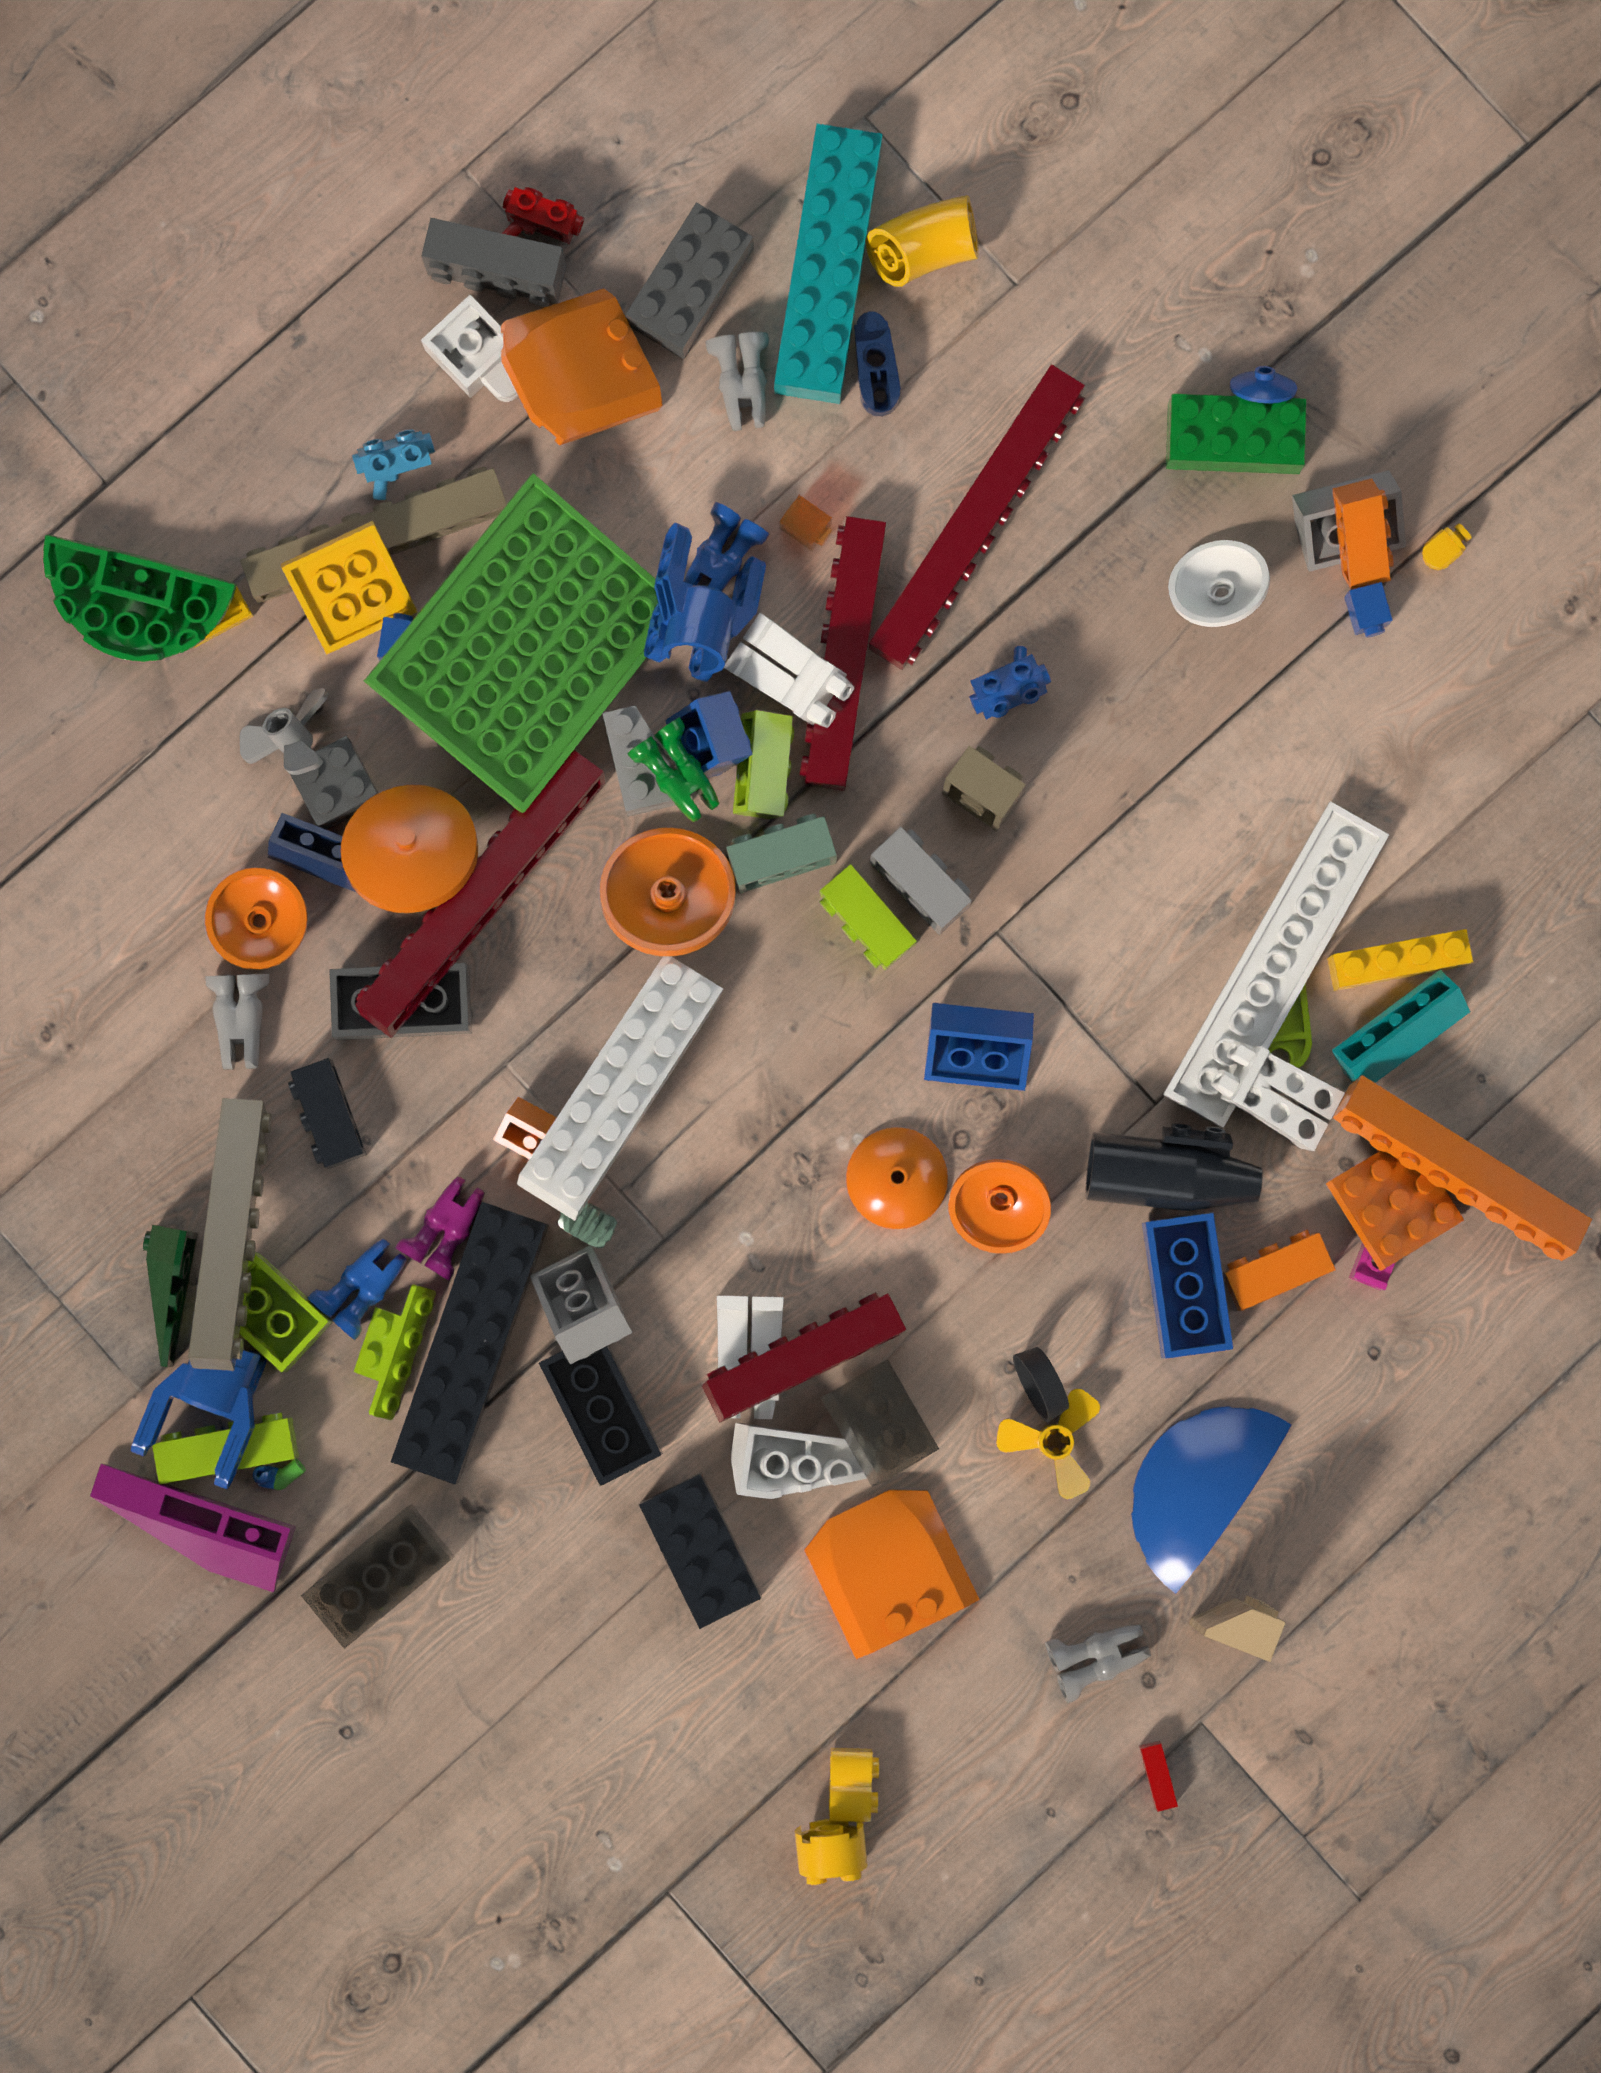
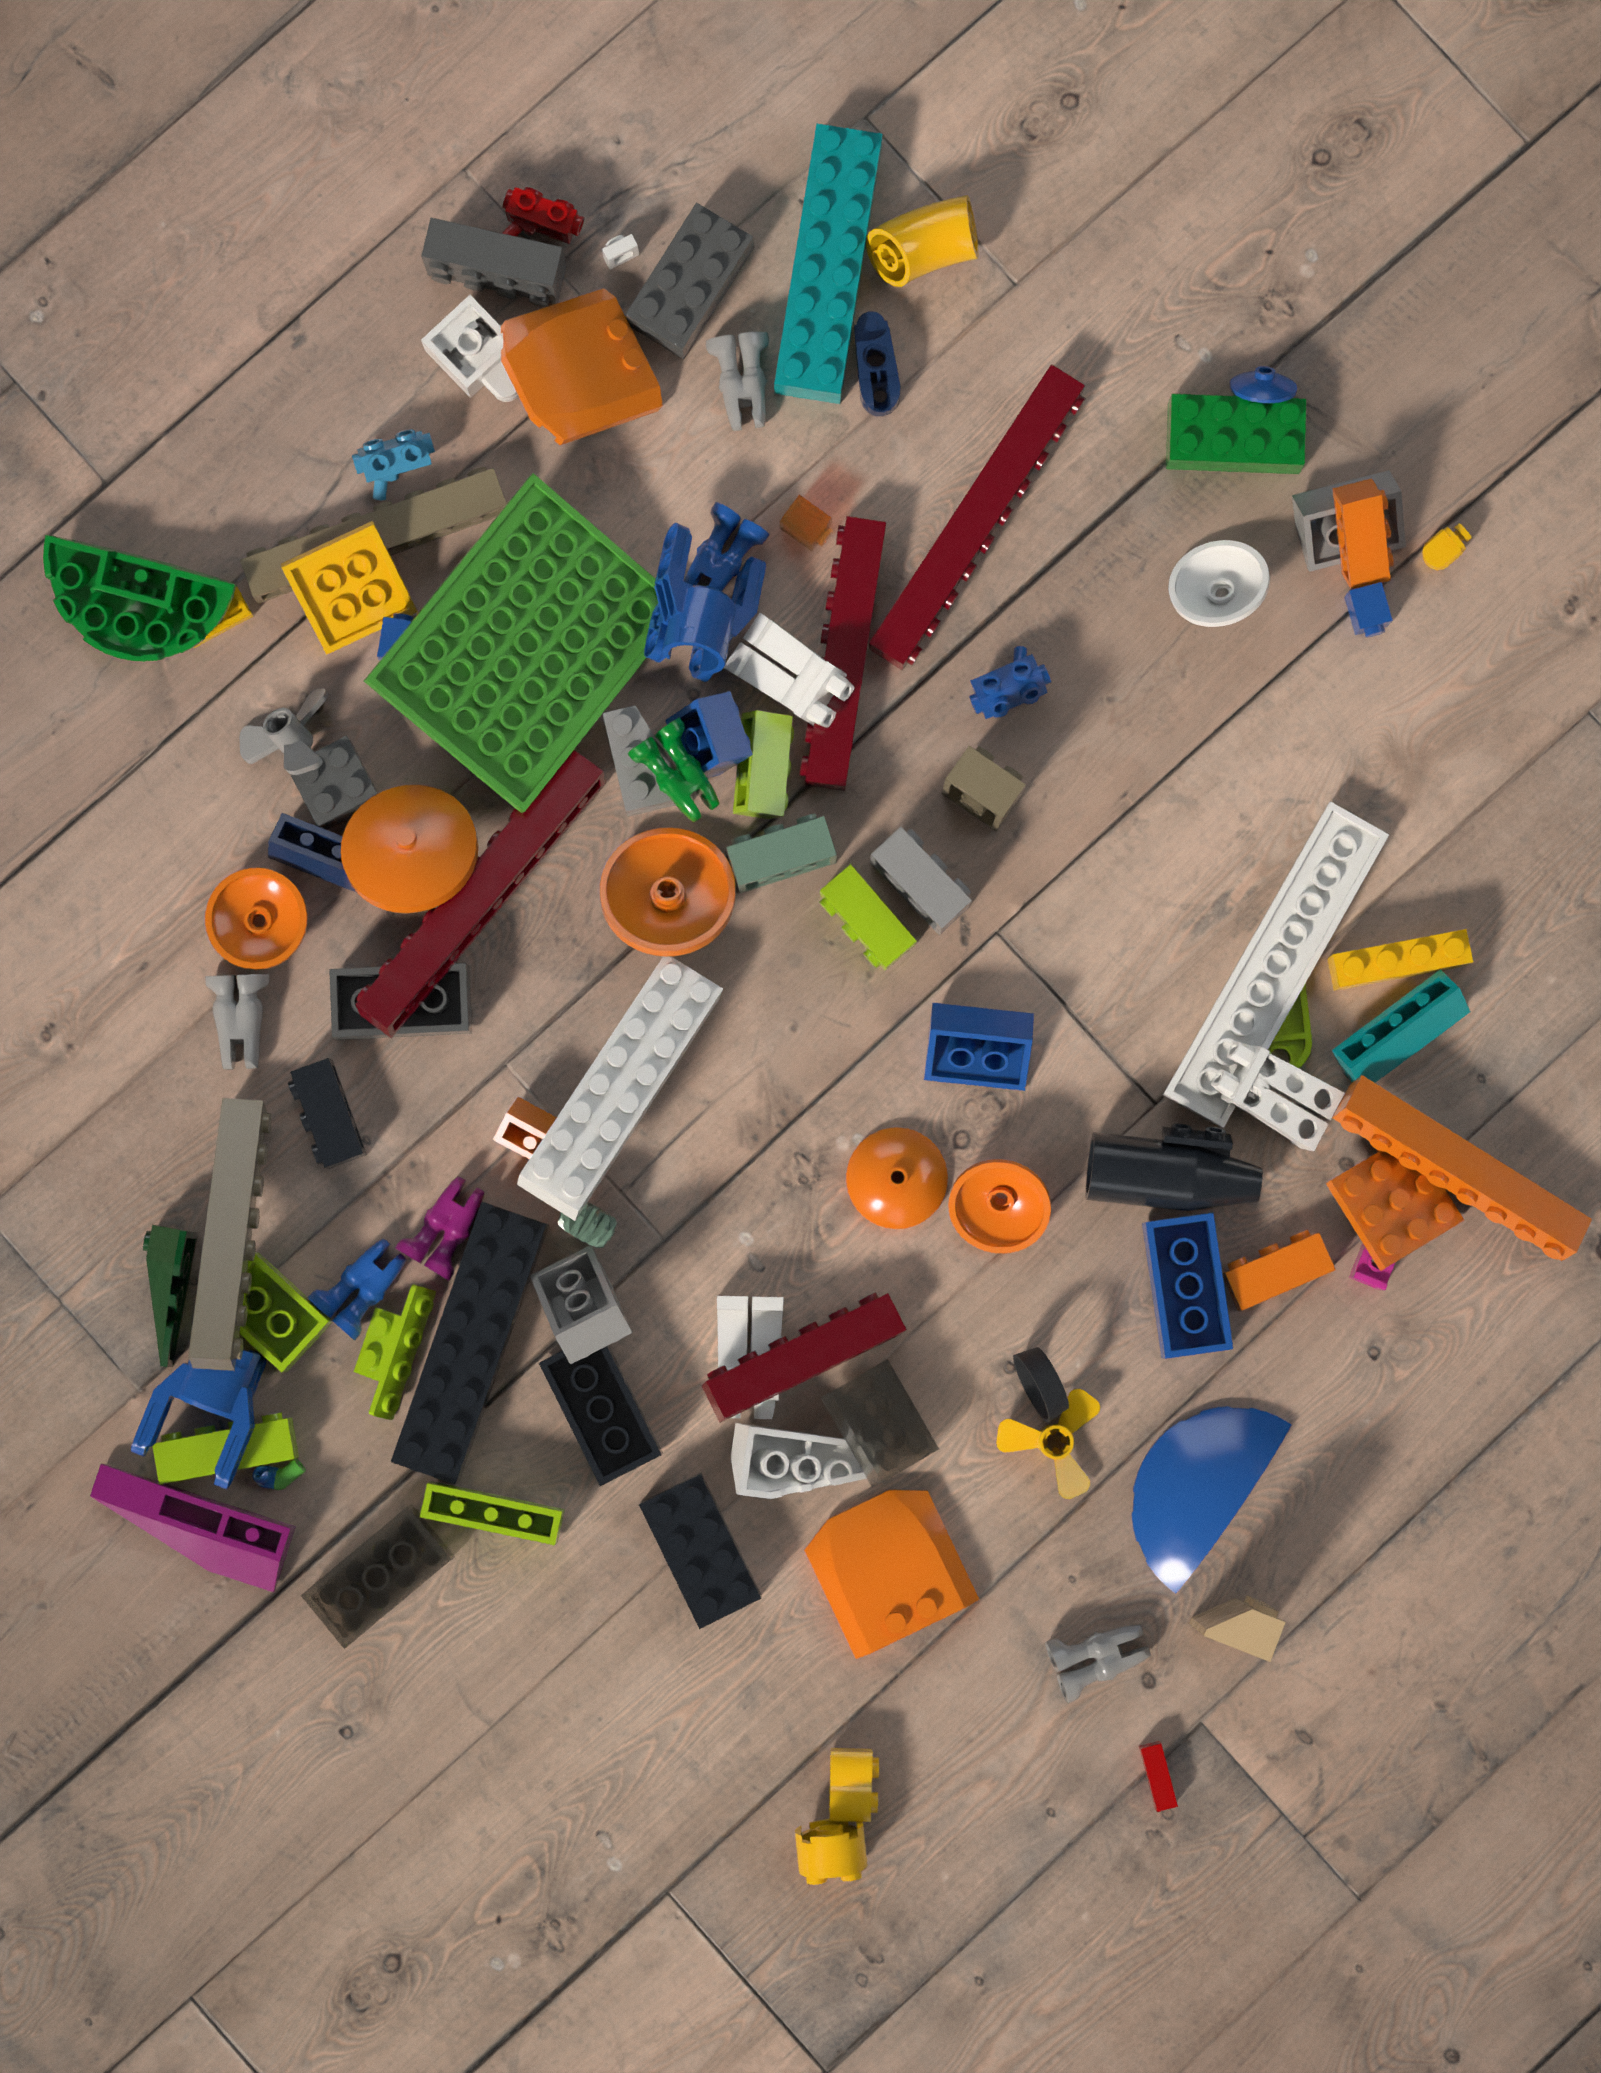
(492, 1513): none -> lime brick
(620, 250): none -> white plate

